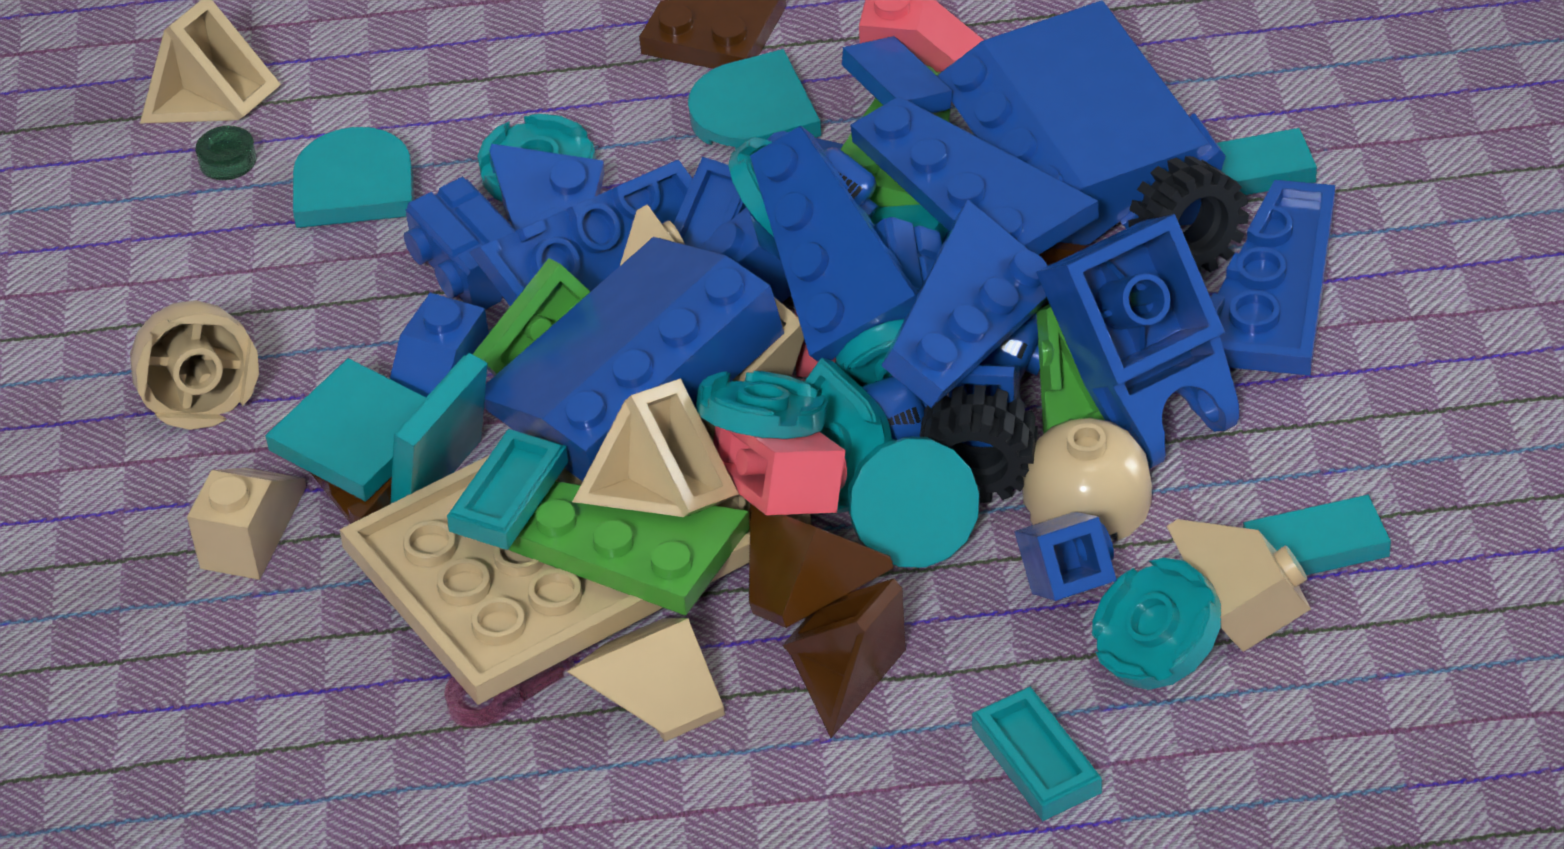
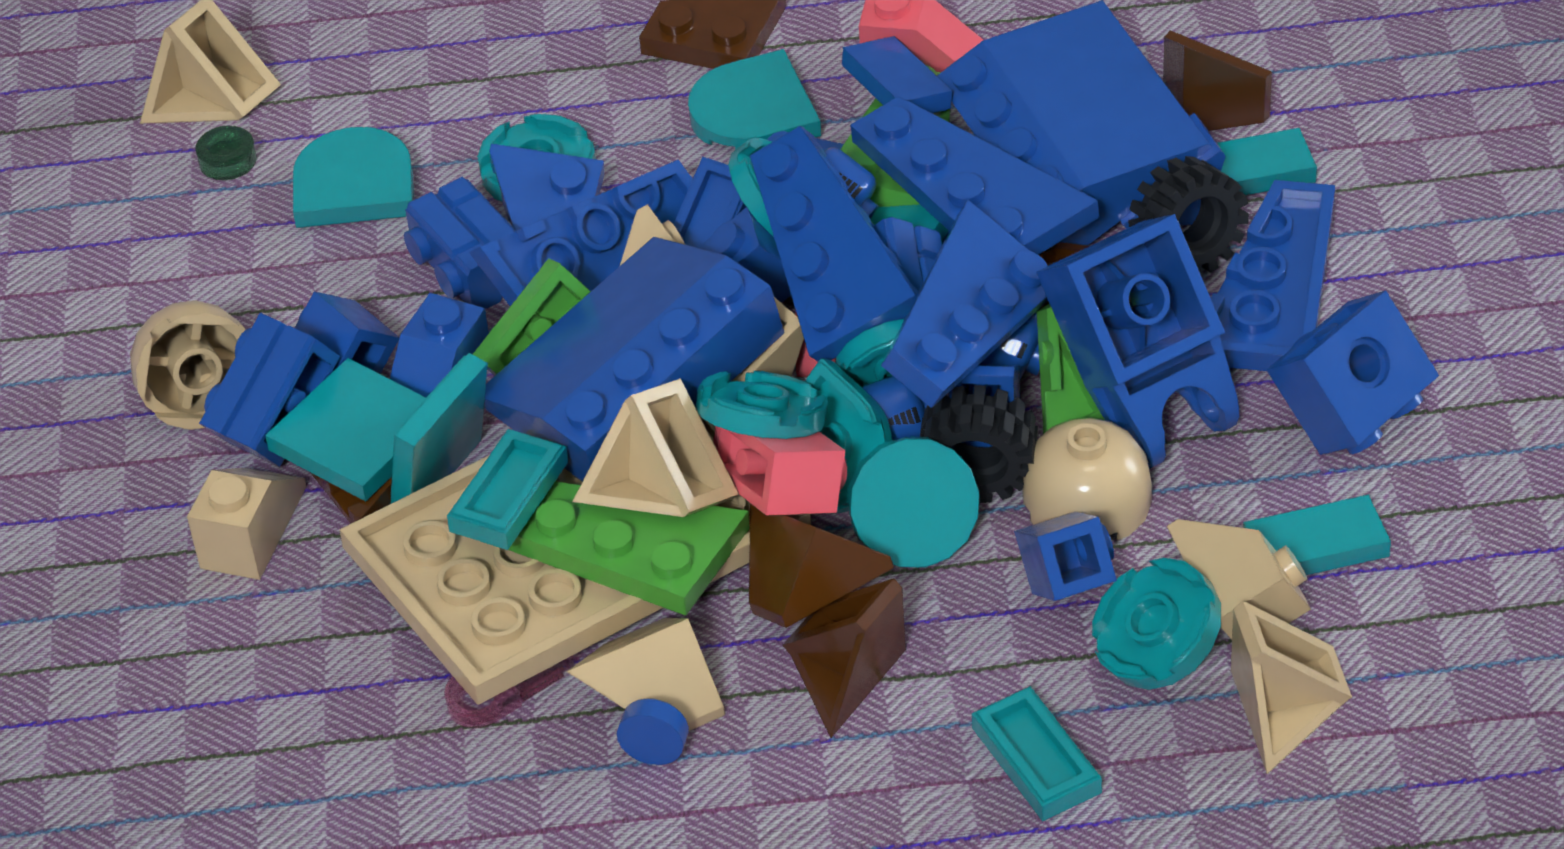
(266, 381): none -> blue brick
(344, 326): none -> blue brick
(652, 731): none -> blue tile
(1215, 84): none -> reddish brown slope
(1283, 680): none -> tan slope
(1354, 374): none -> blue brick

